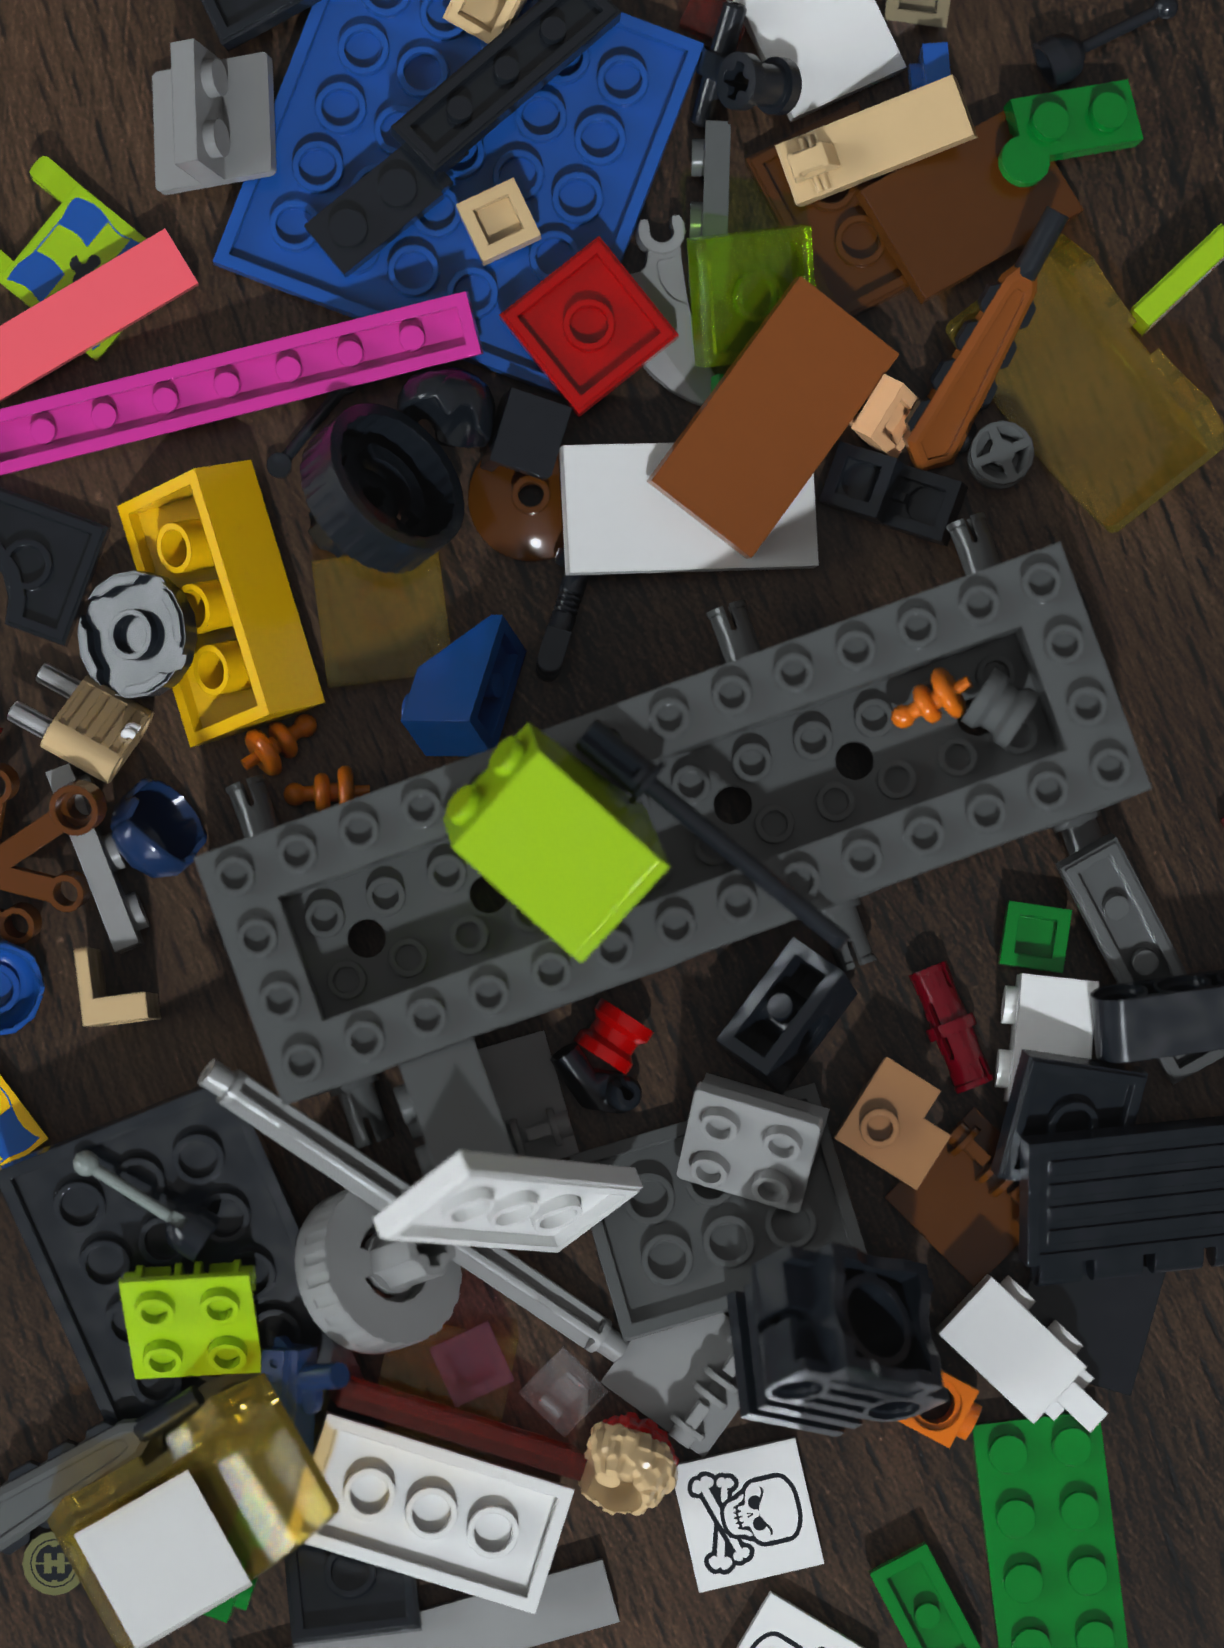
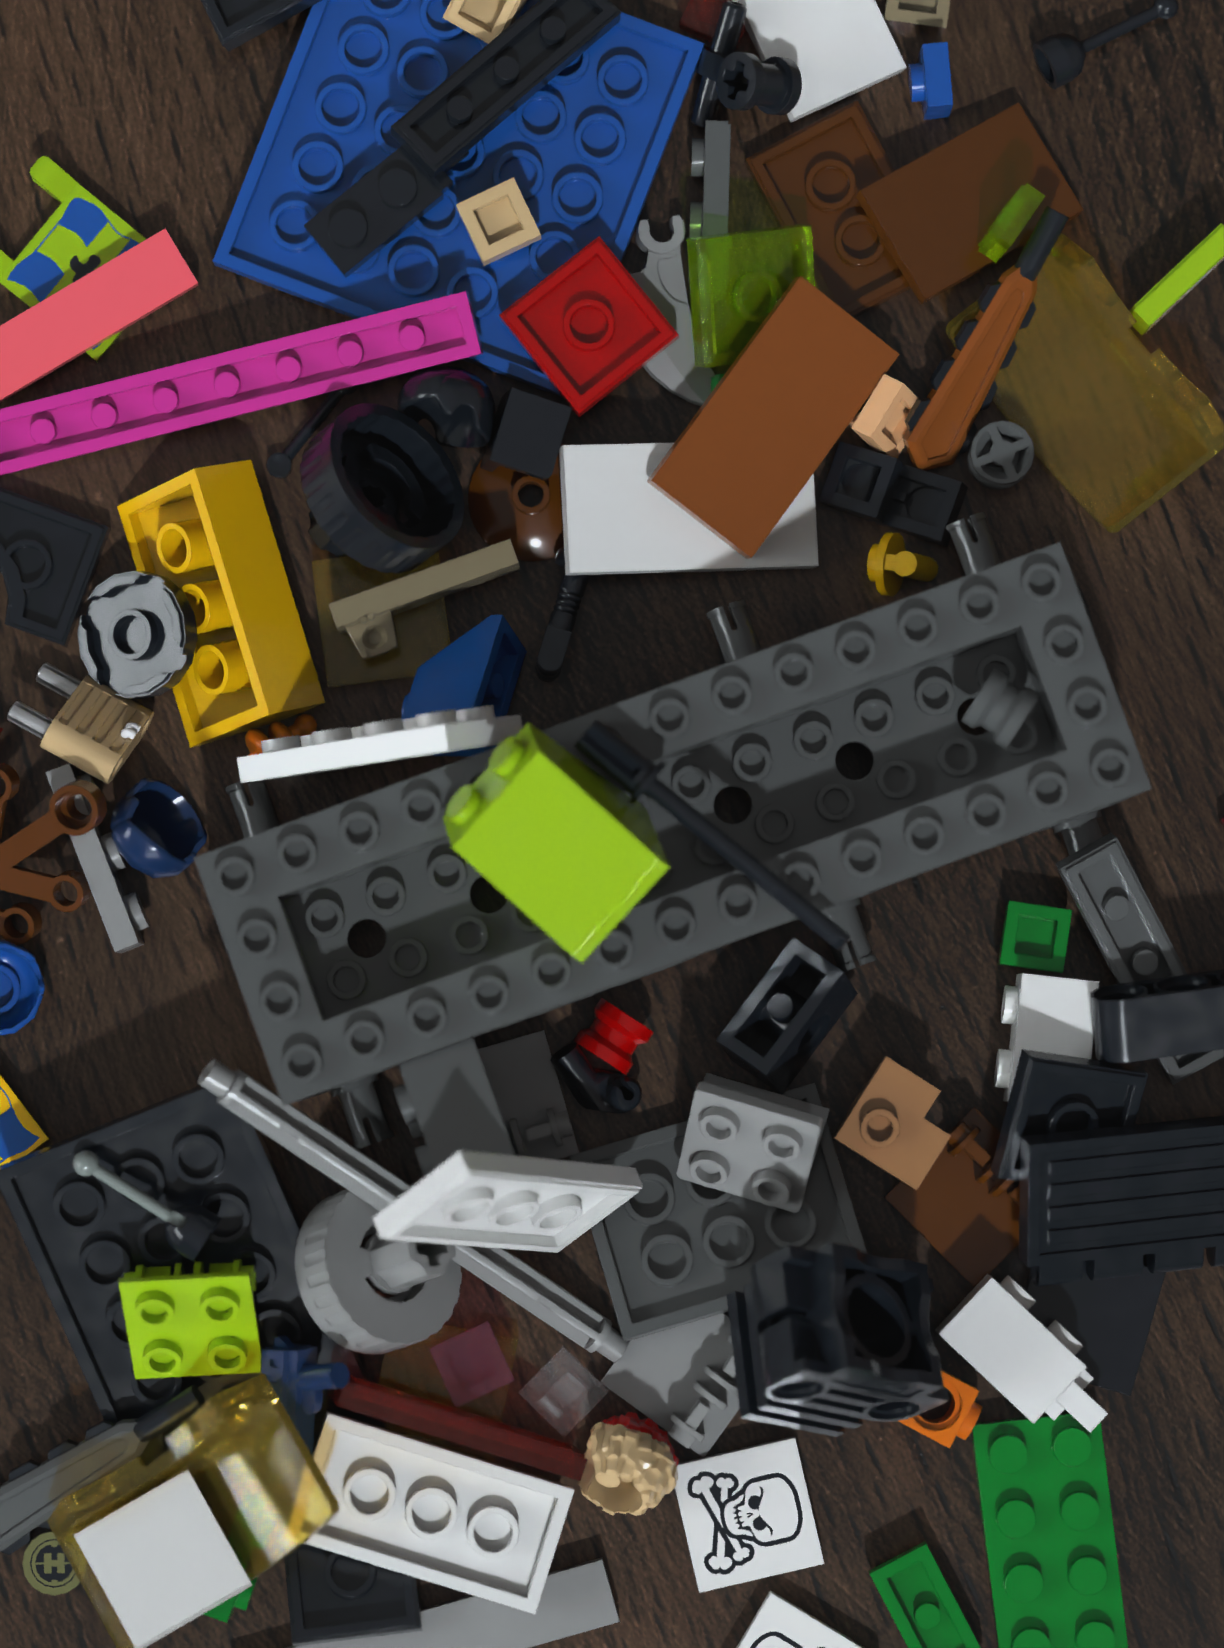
(113, 1010): tan panel -> none
(212, 119): light grey bracket -> none
(325, 792): orange hair -> none
(370, 613): none -> dark tan hinge
(378, 743): none -> white plate
(876, 141): tan hinge -> none
(890, 562): none -> yellow plate
(928, 702): orange hair -> none
(951, 1027): dark red pin -> none
(1010, 222): none -> clear neon green tile
(1066, 127): green hinge -> none

